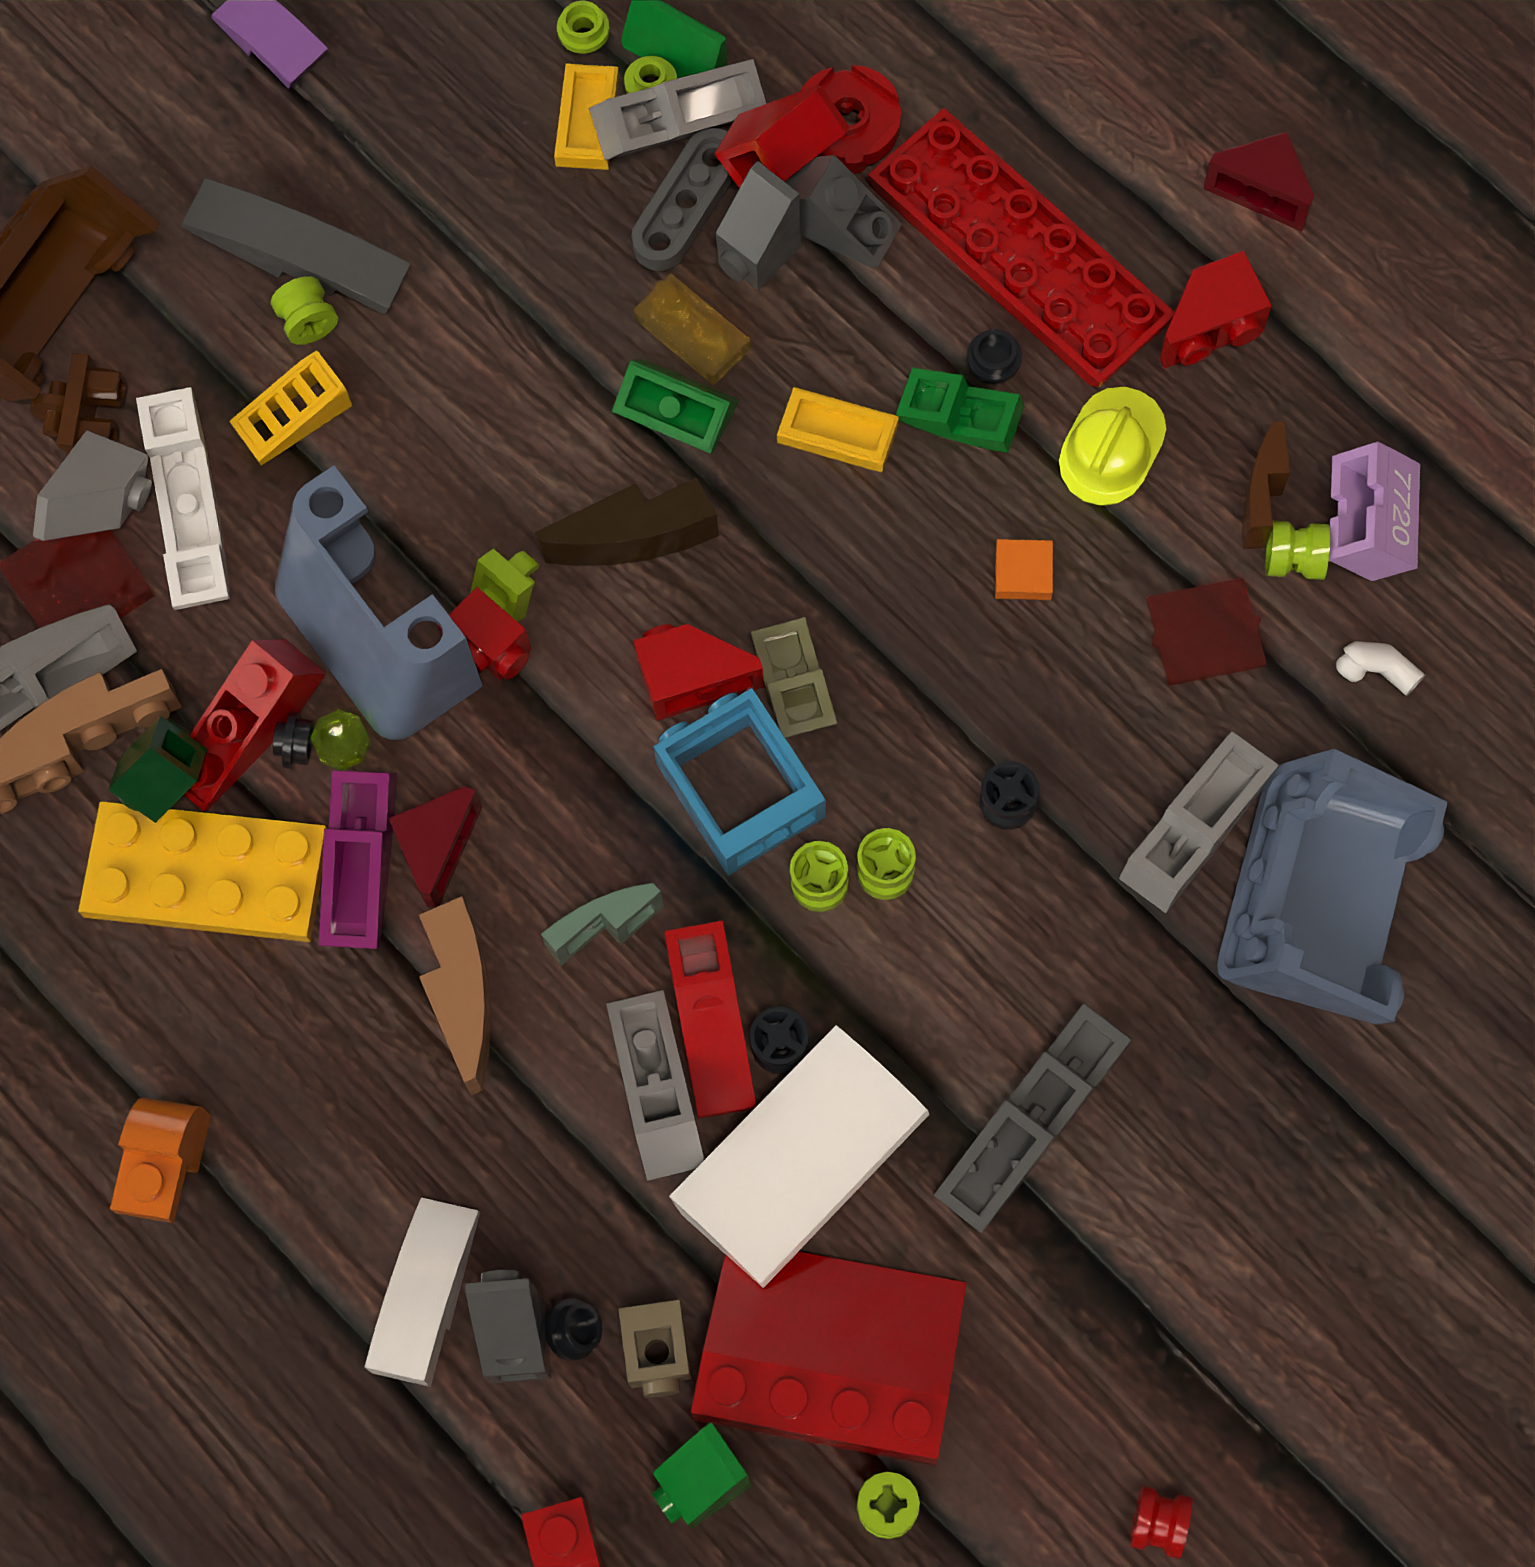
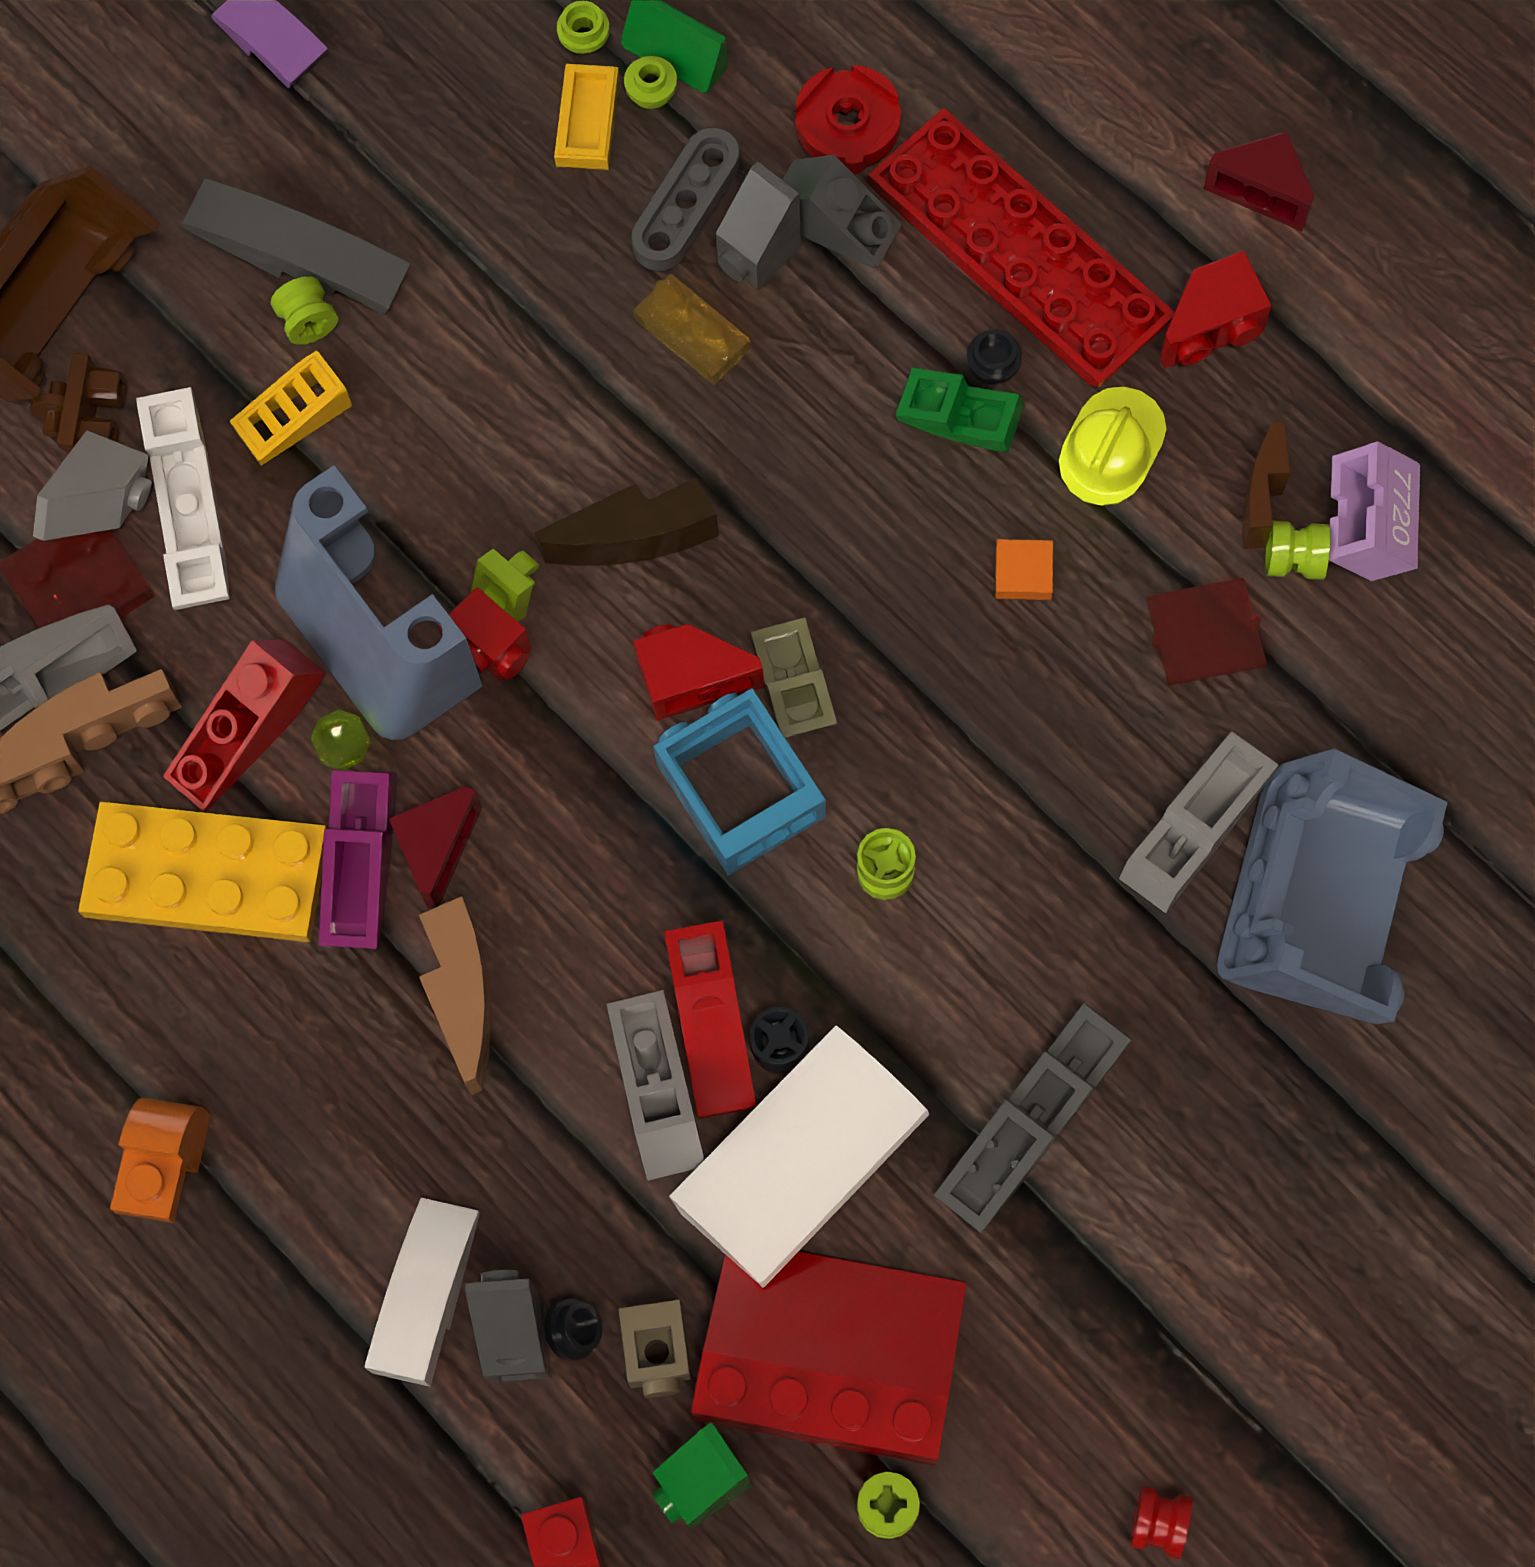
(157, 769): dark green brick -> none
(293, 740): black plate -> none
(618, 912): sand green slope -> none
(674, 405): green slope -> none
(676, 109): light grey slope -> none
(781, 134): red slope -> none
(815, 865): lime wheel -> none
(837, 429): yellow tile -> none
(1013, 783): black wheel -> none
(1382, 659): white arm -> none

